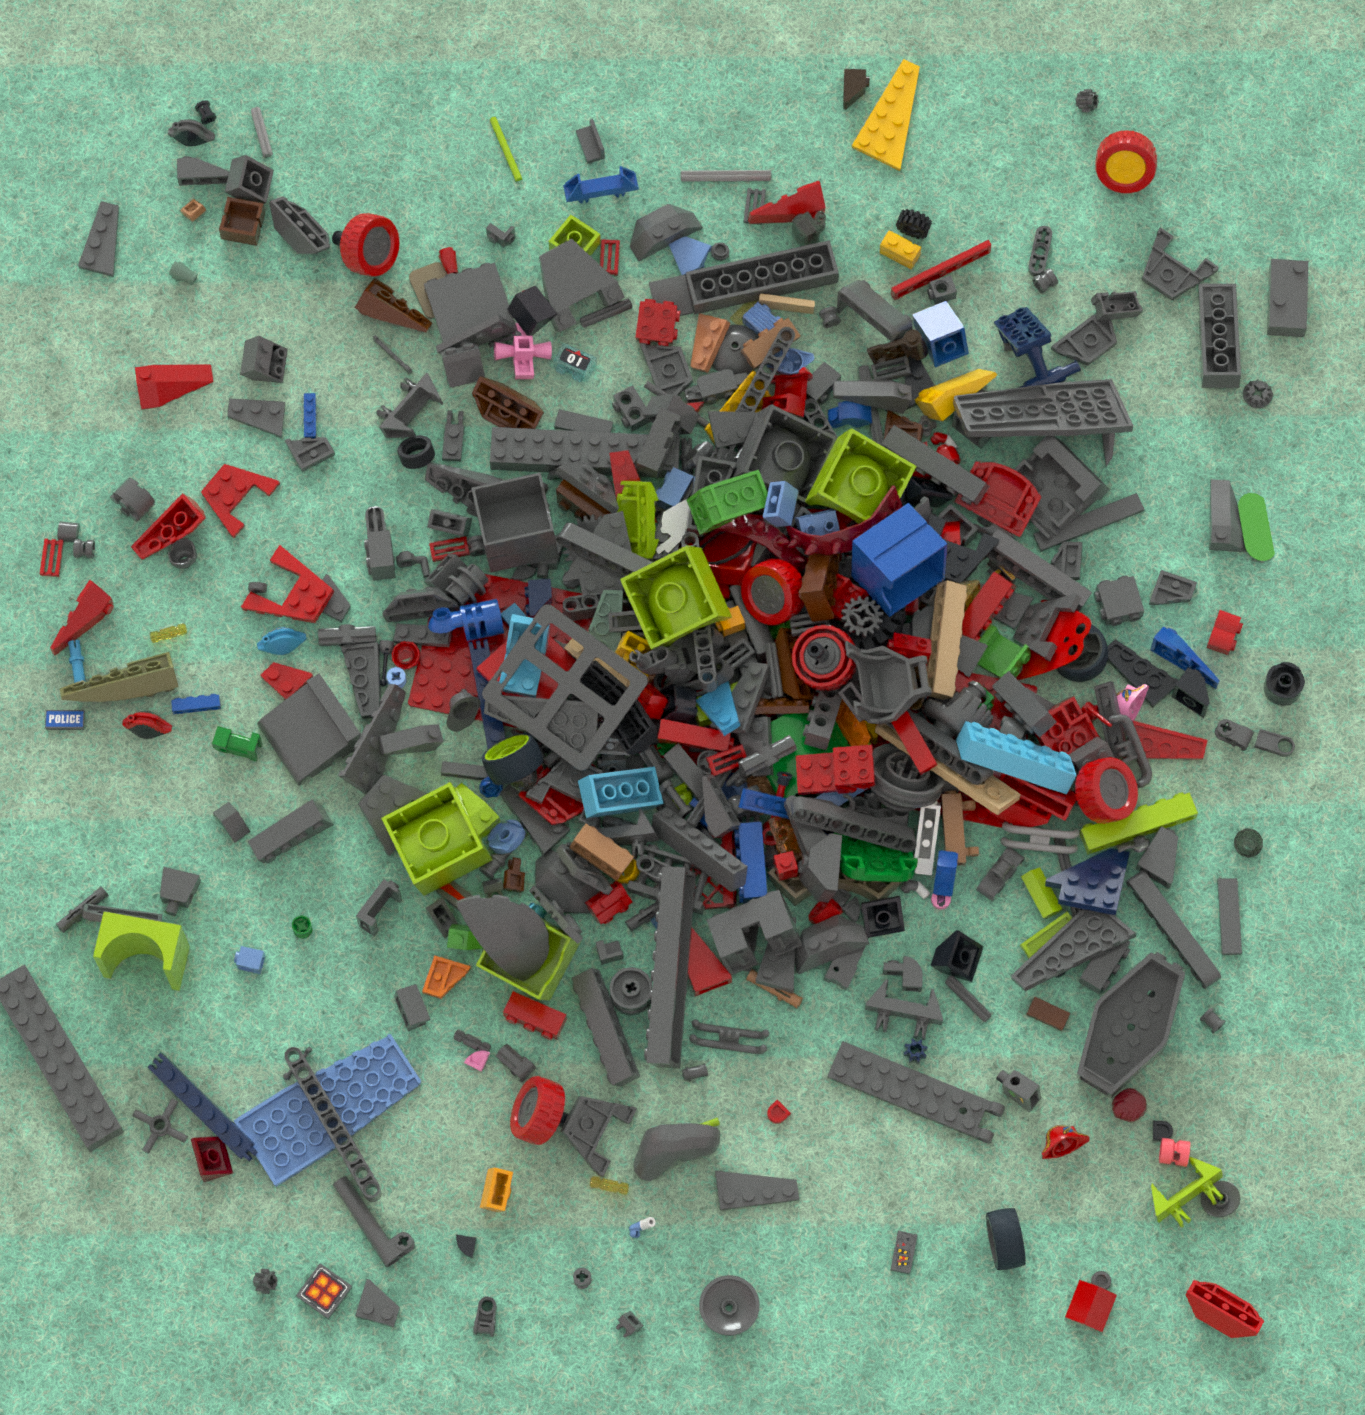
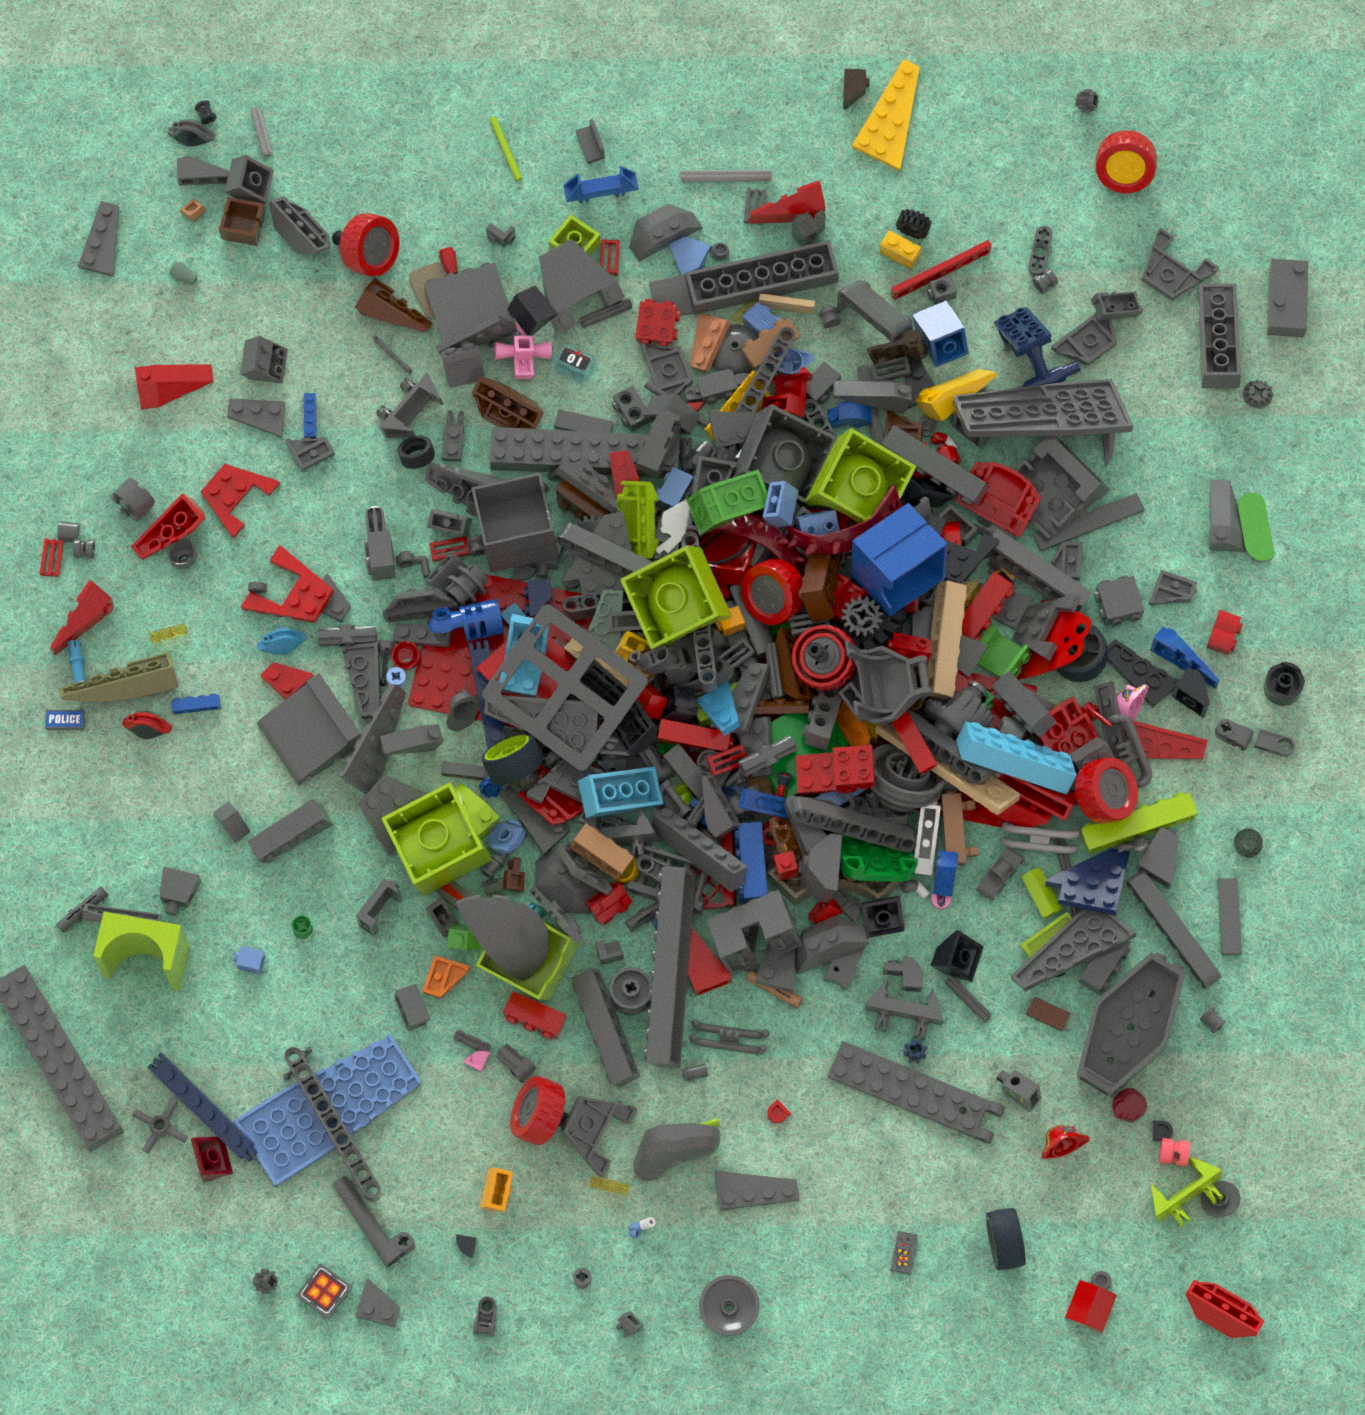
(236, 744): green piece -> none

